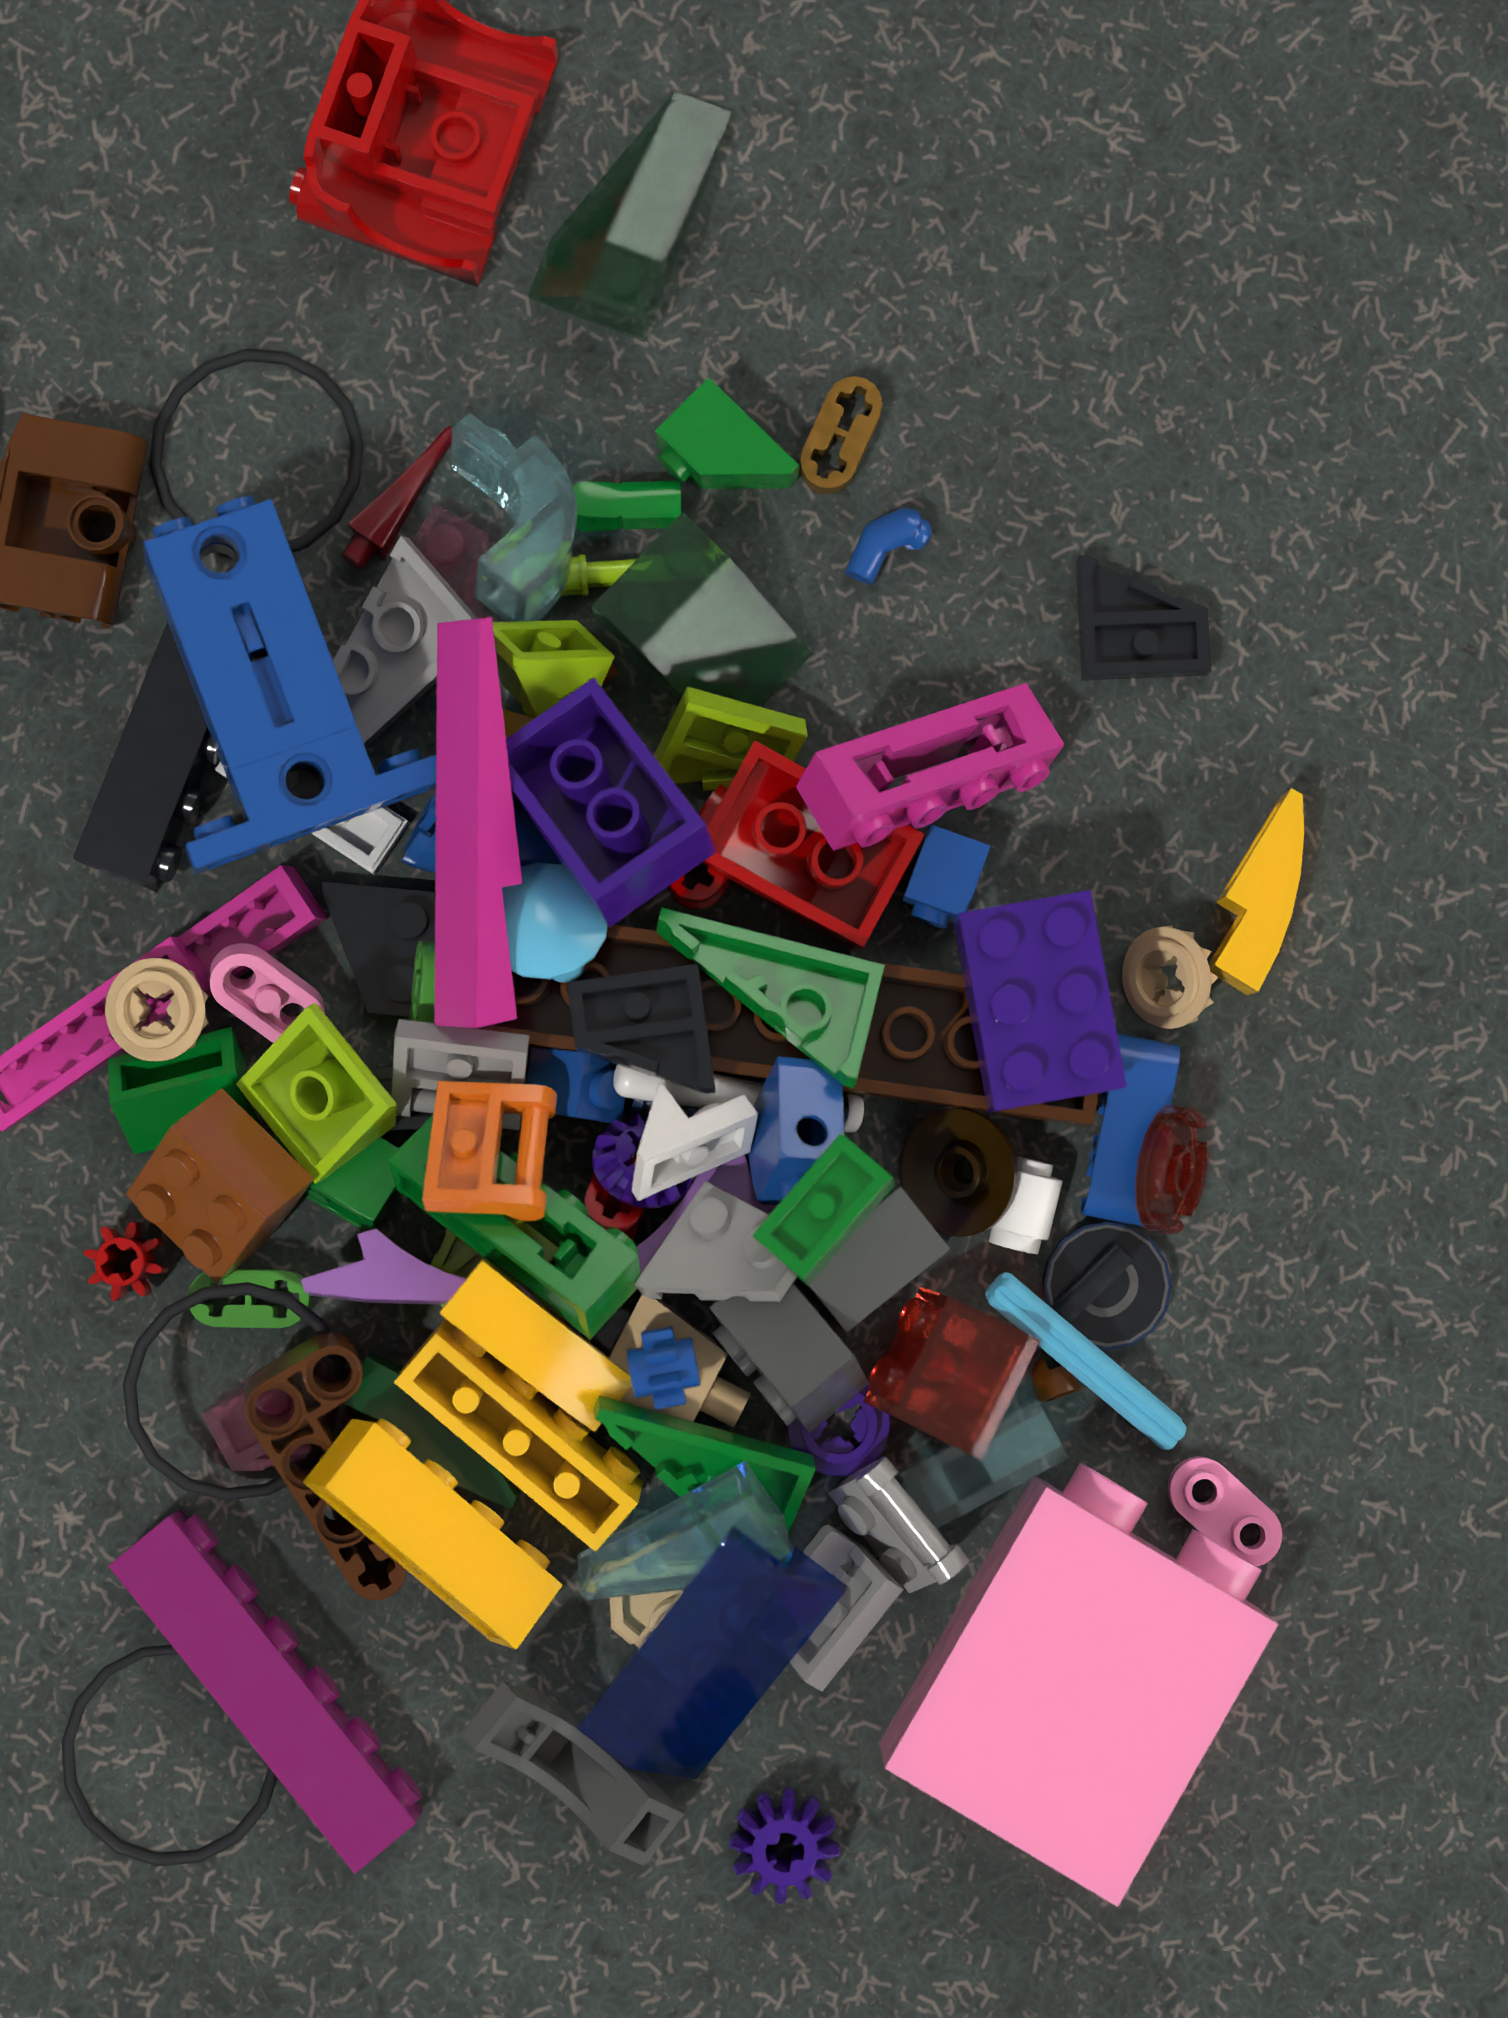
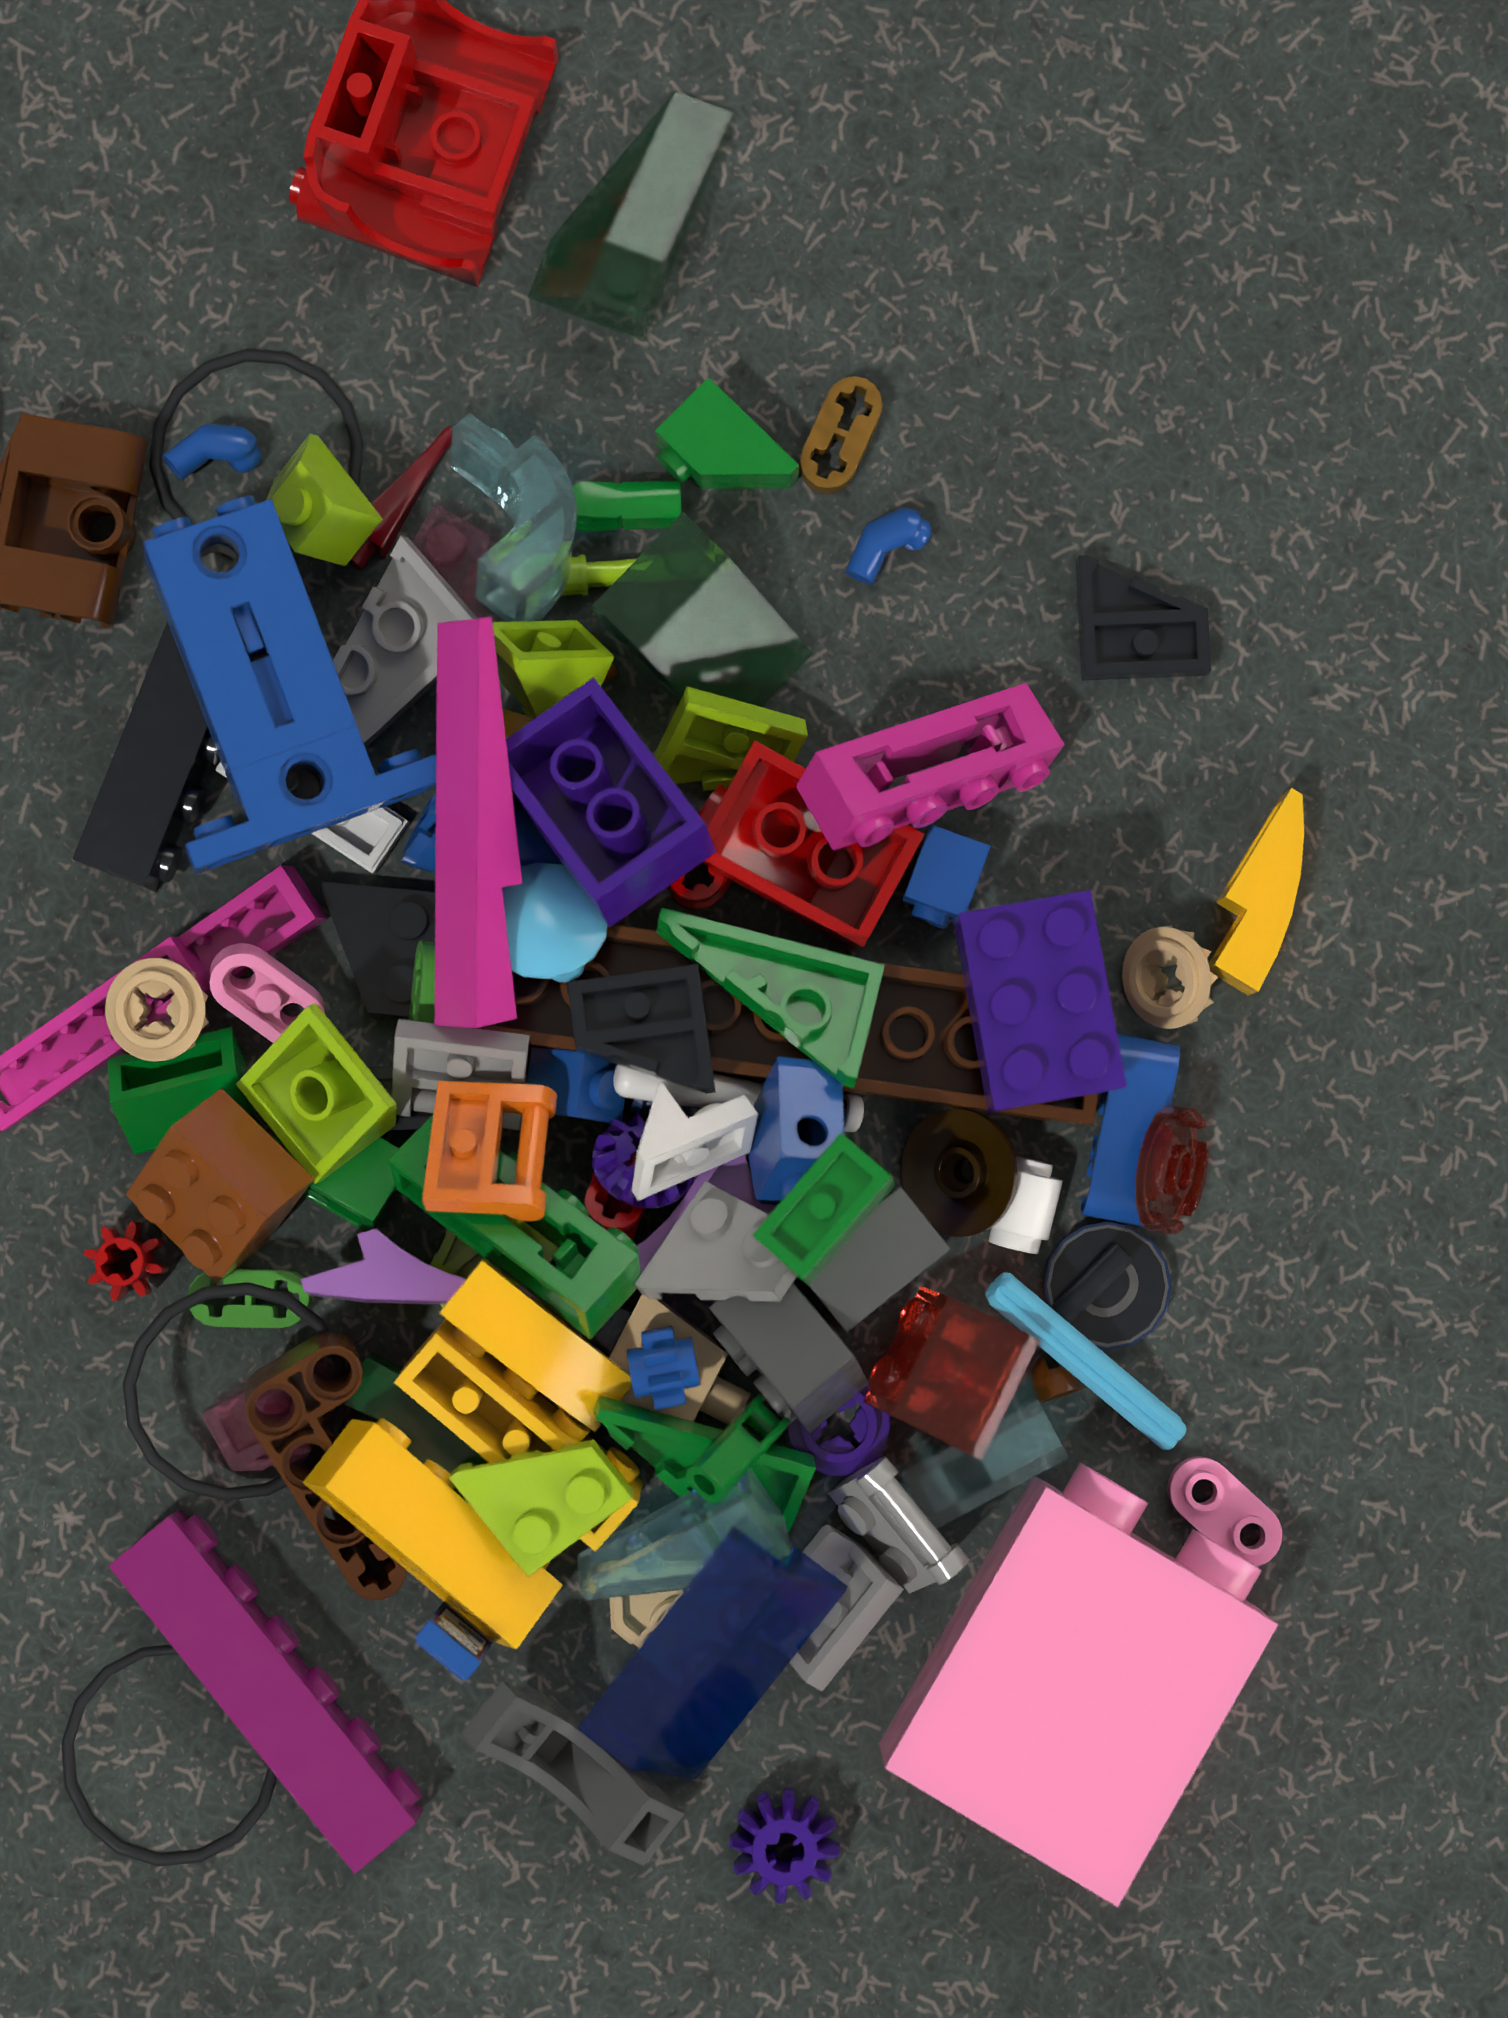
(217, 443): none -> blue arm
(321, 505): none -> lime slope
(453, 1642): none -> blue tile
(543, 1499): none -> lime wing
(734, 1451): none -> green bar

